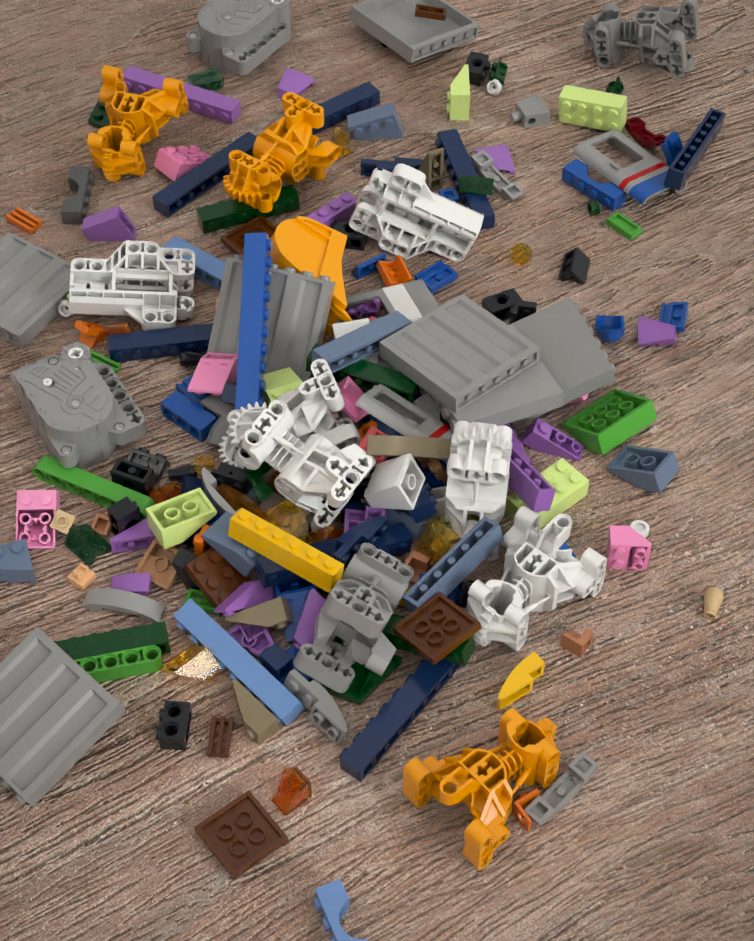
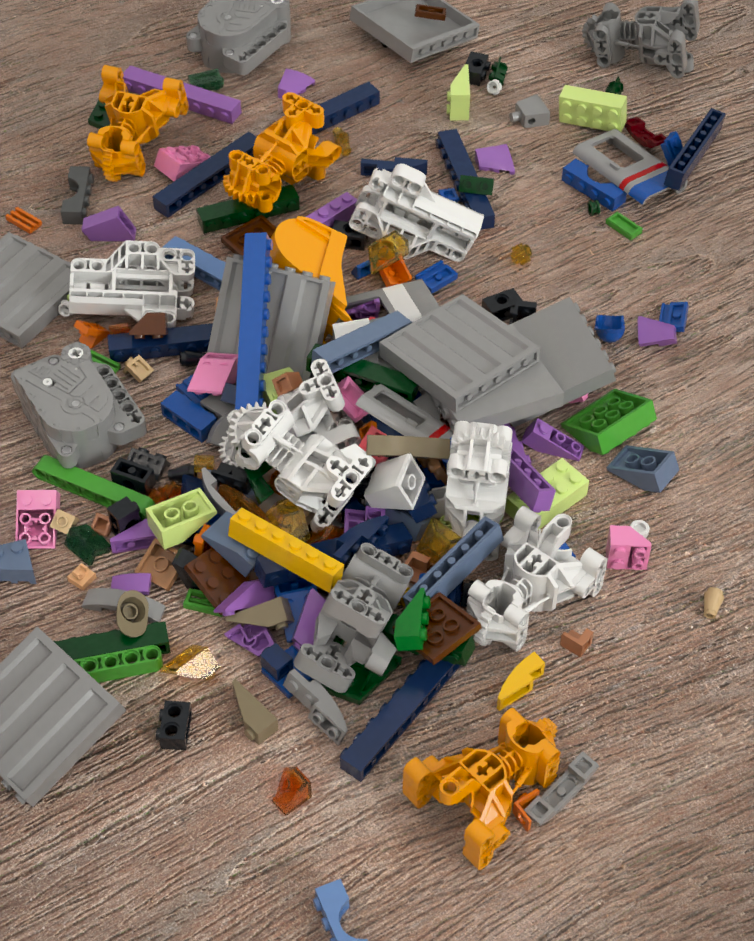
(132, 613): none -> dark tan piece
(138, 368): none -> tan bracket
(151, 324): none -> reddish brown slope
(221, 721): reddish brown tile -> none
(239, 662): medium blue brick -> none
(241, 834): reddish brown plate -> none
(287, 382): none -> nougat panel
(376, 123): sand blue wedge -> none
(387, 251): none -> clear yellow slope
(410, 625): none -> green slope
(433, 169): dark tan slope -> none
(502, 186): light grey slope -> none
(574, 265): black panel -> none

